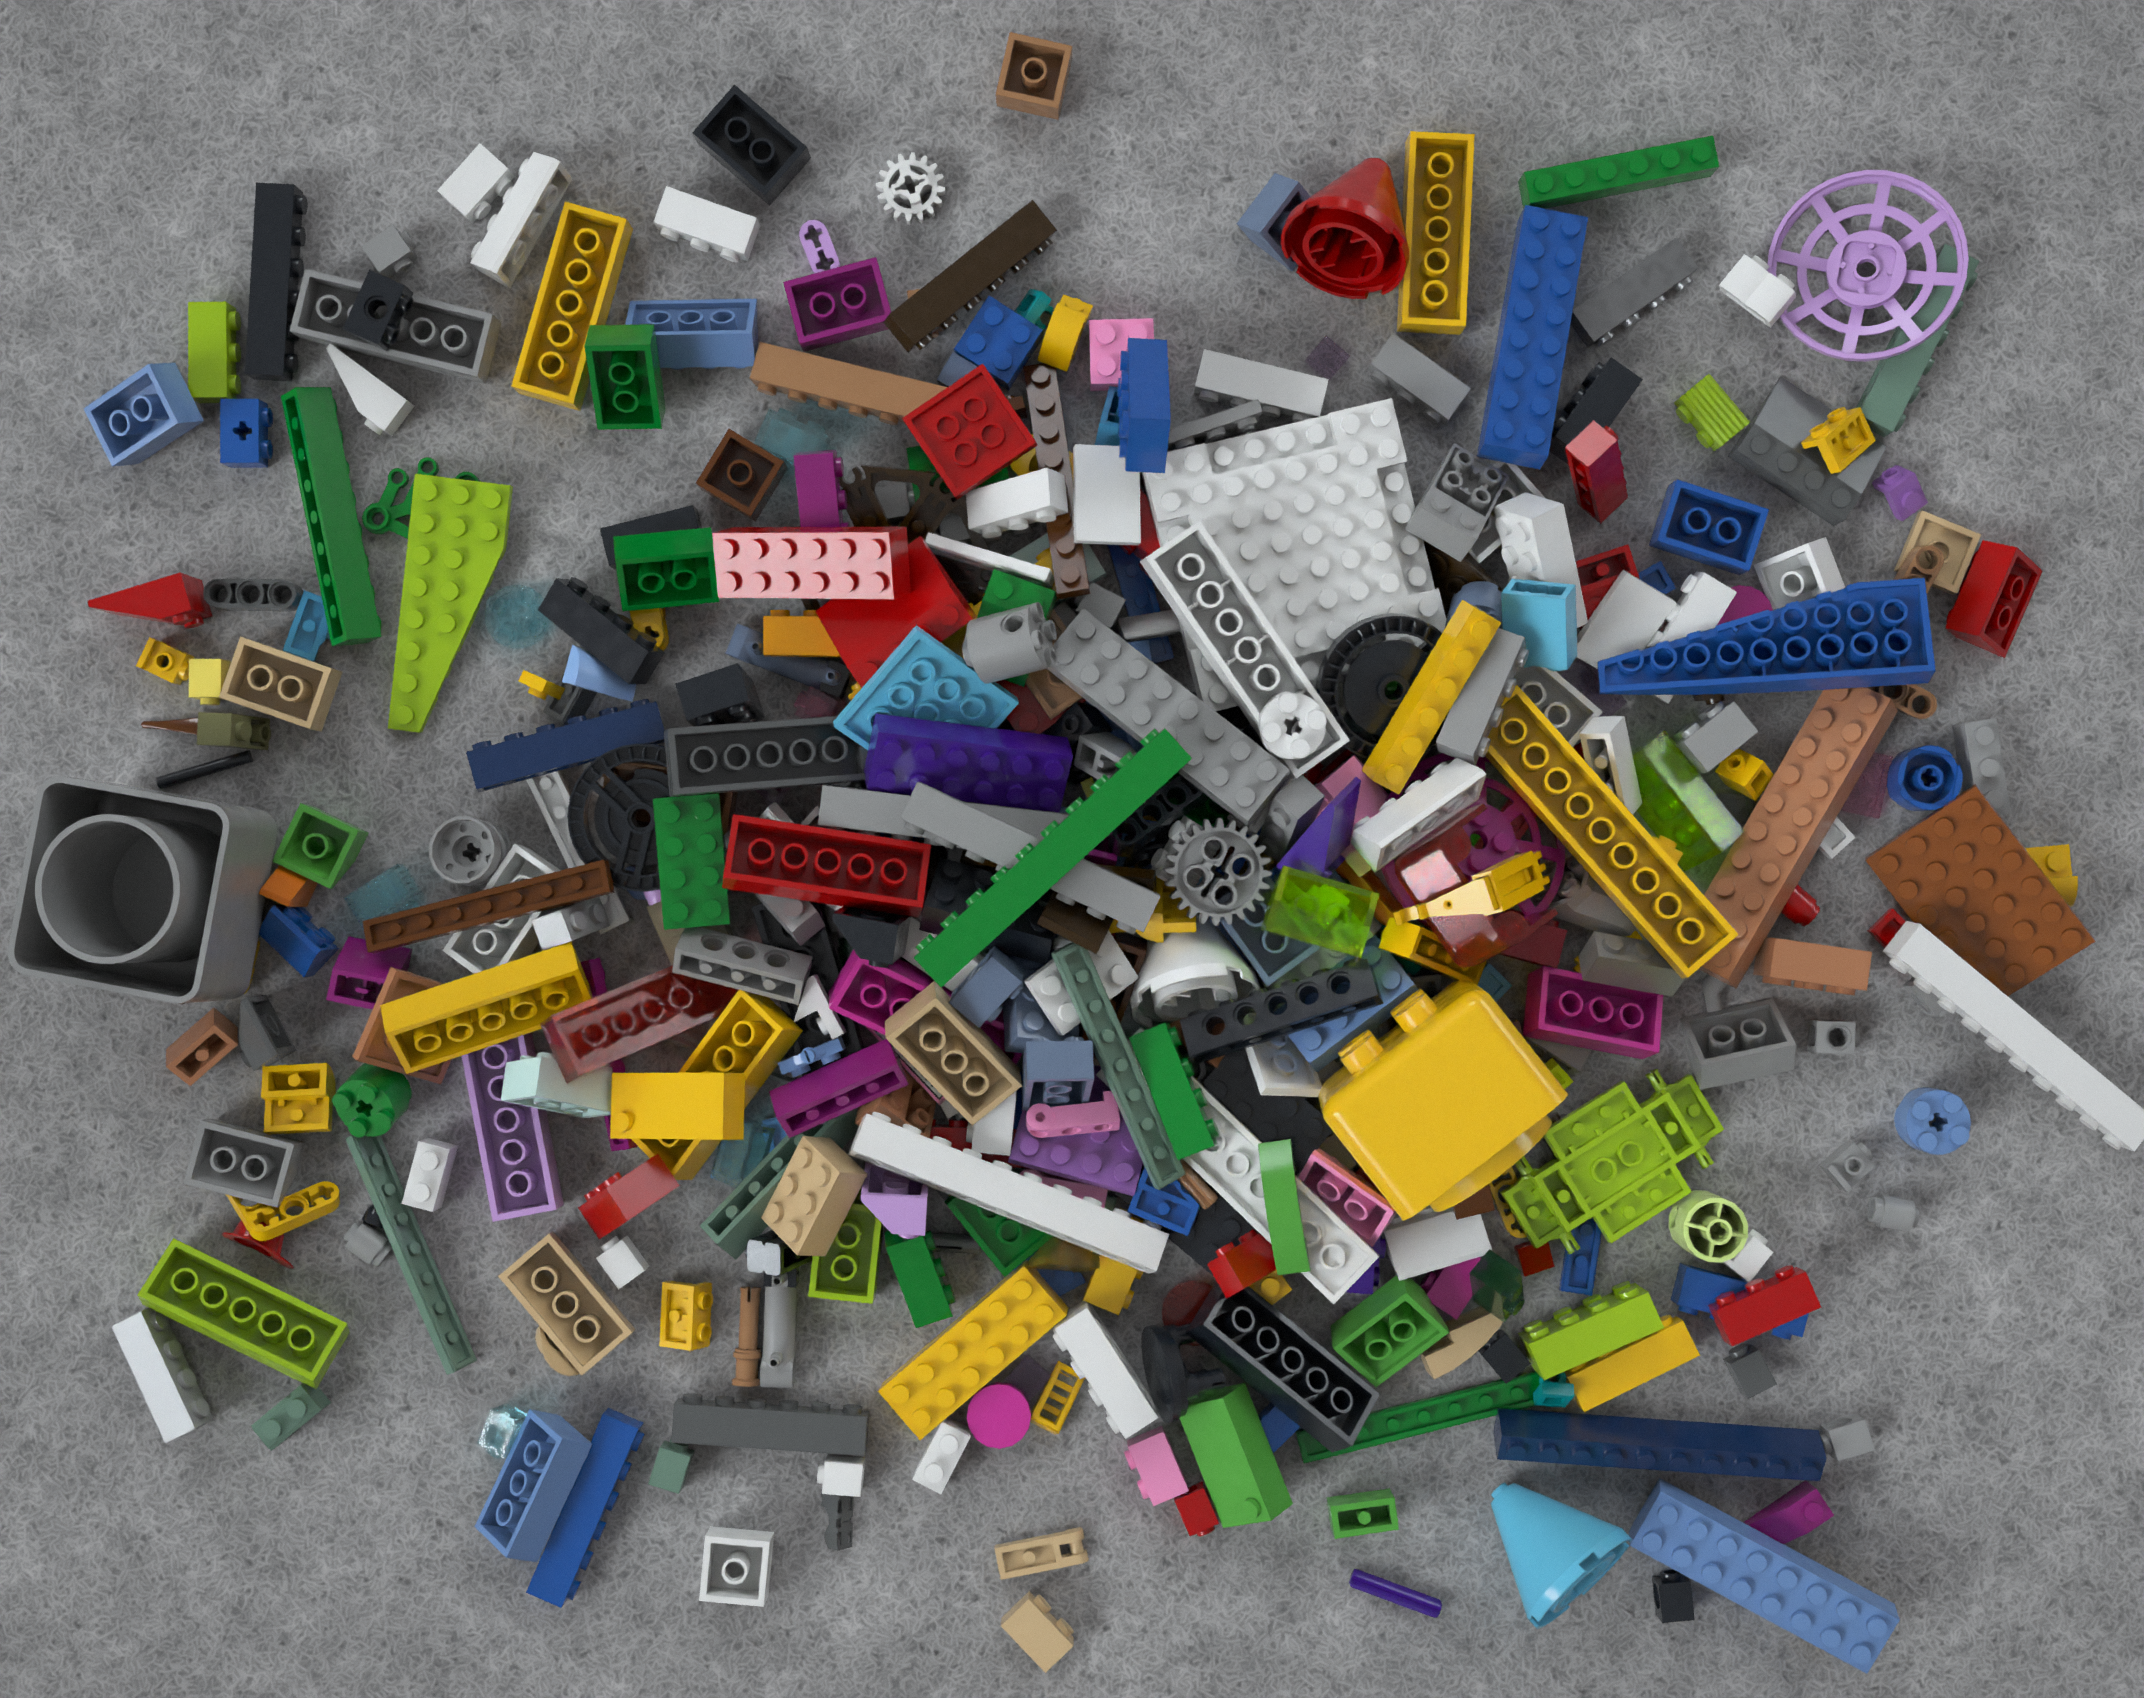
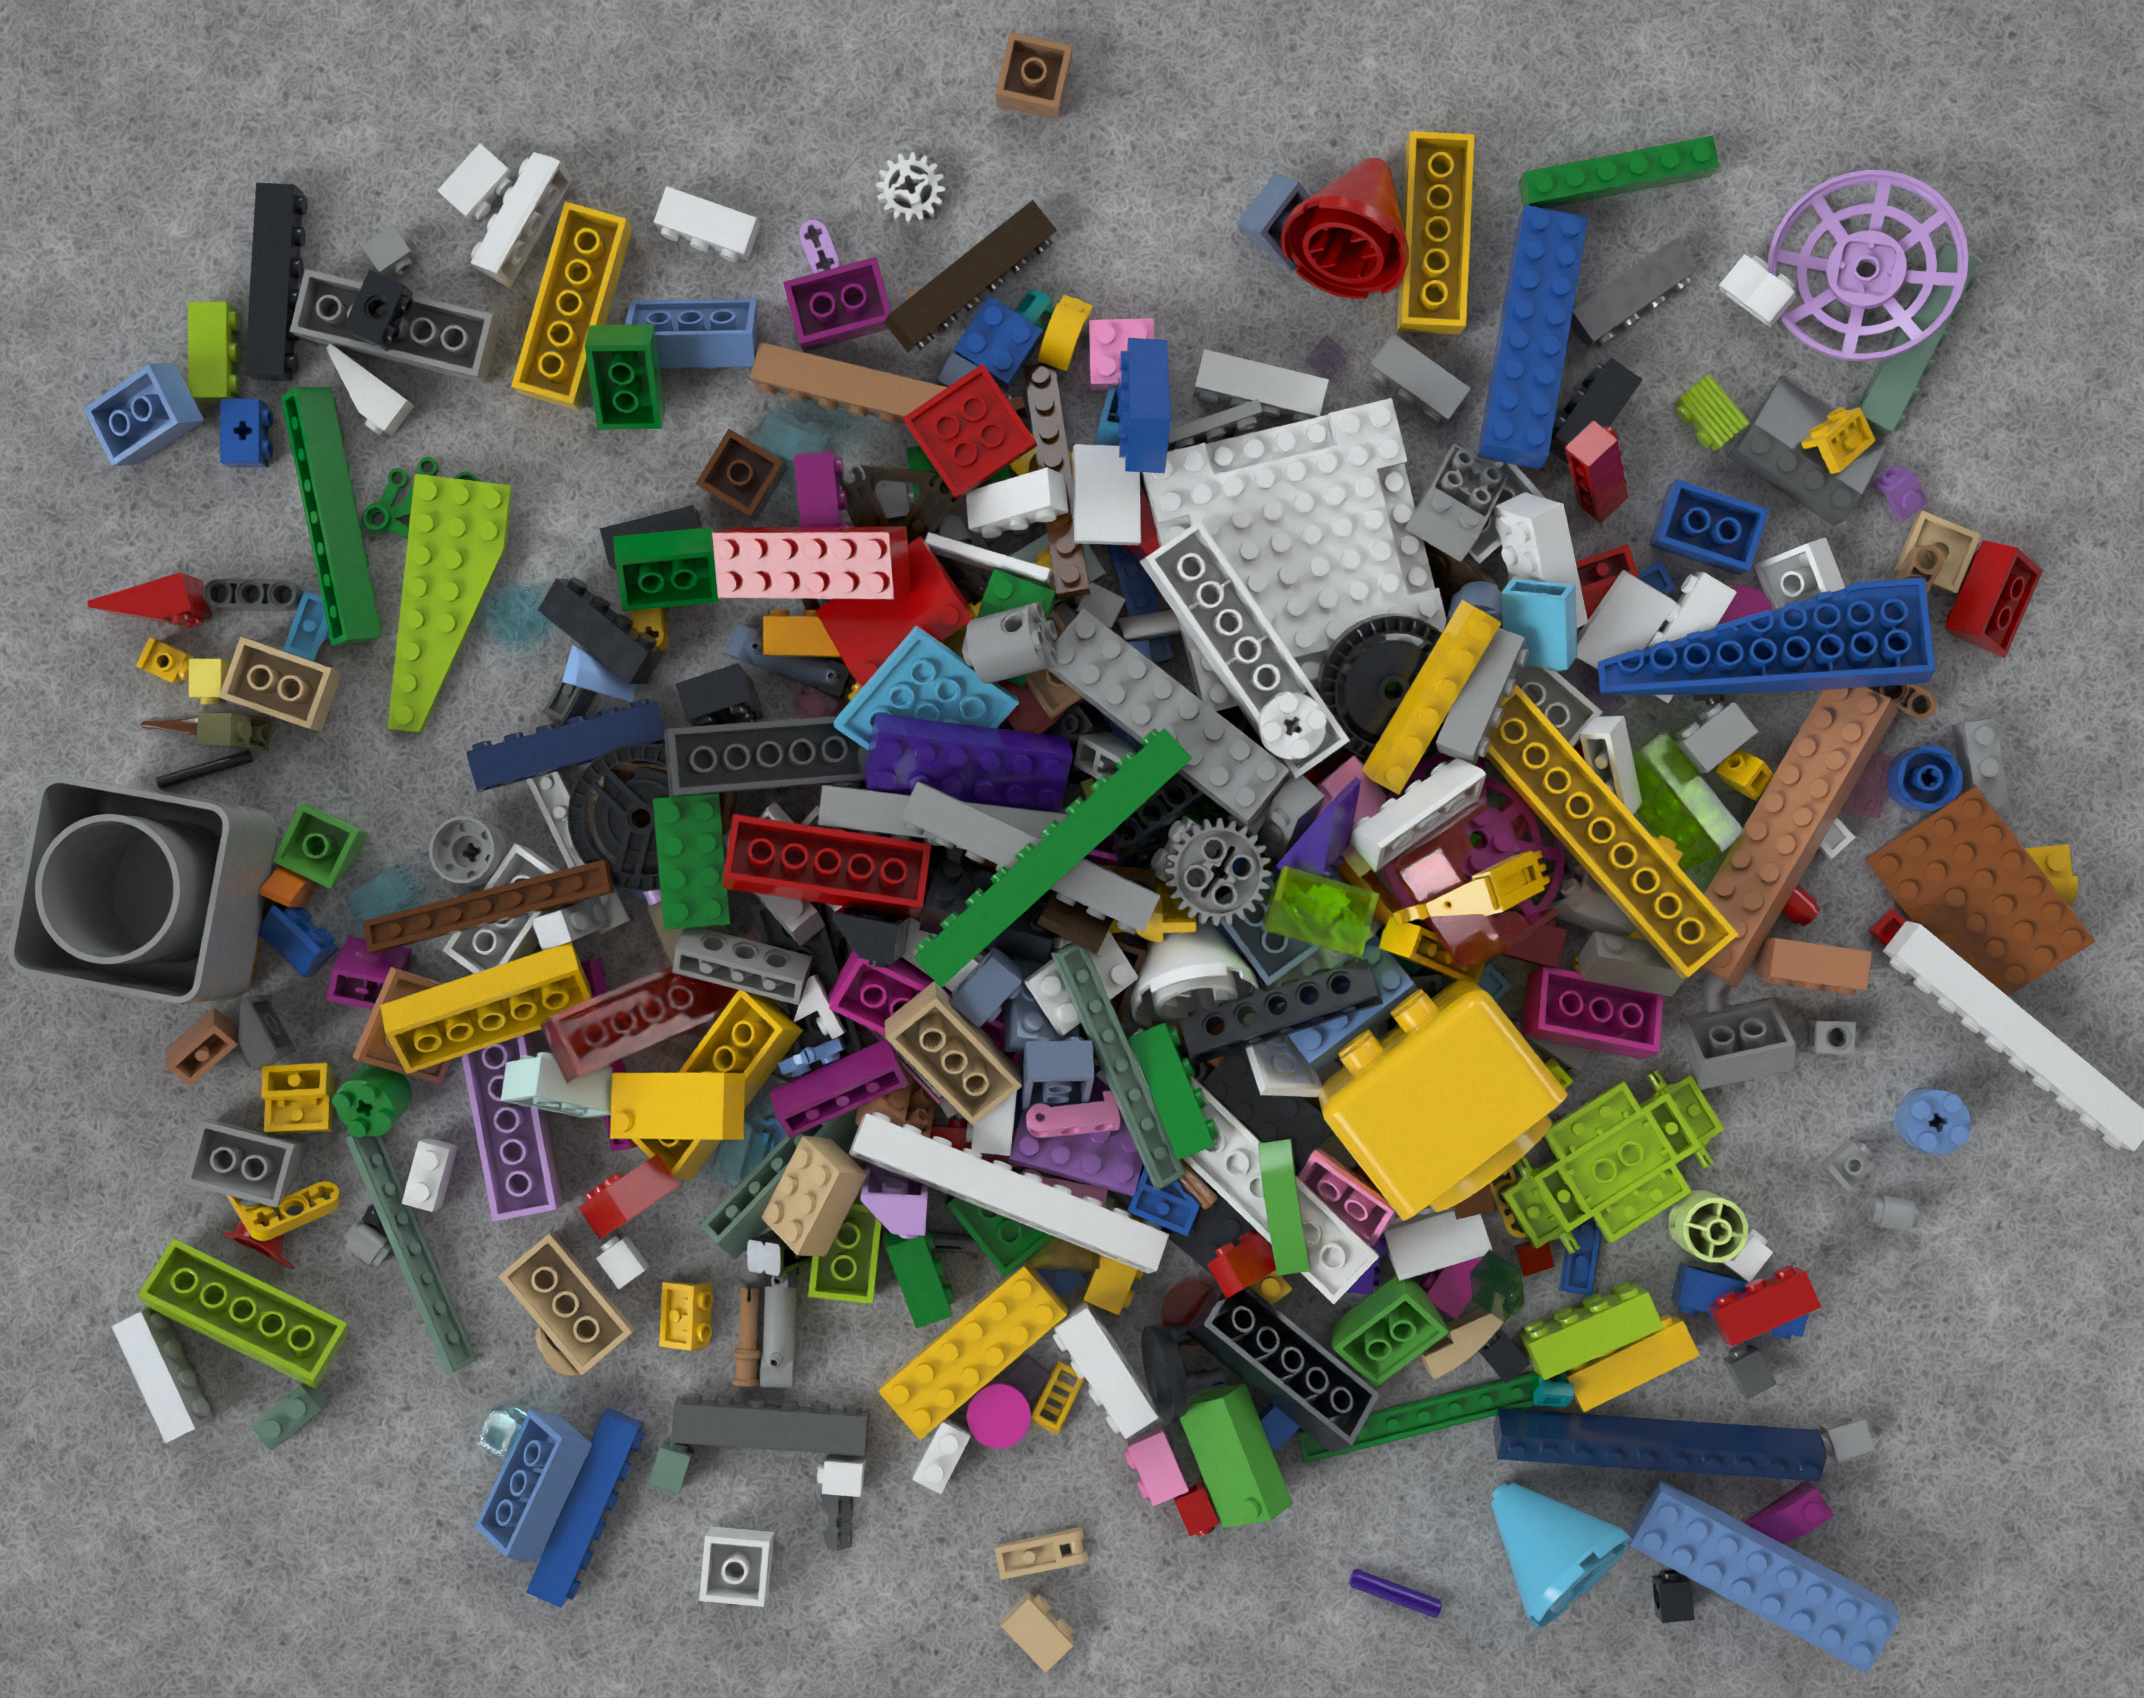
(540, 687): yellow plate -> none
(751, 145): black brick -> none
(1362, 1513): bright green brick -> none

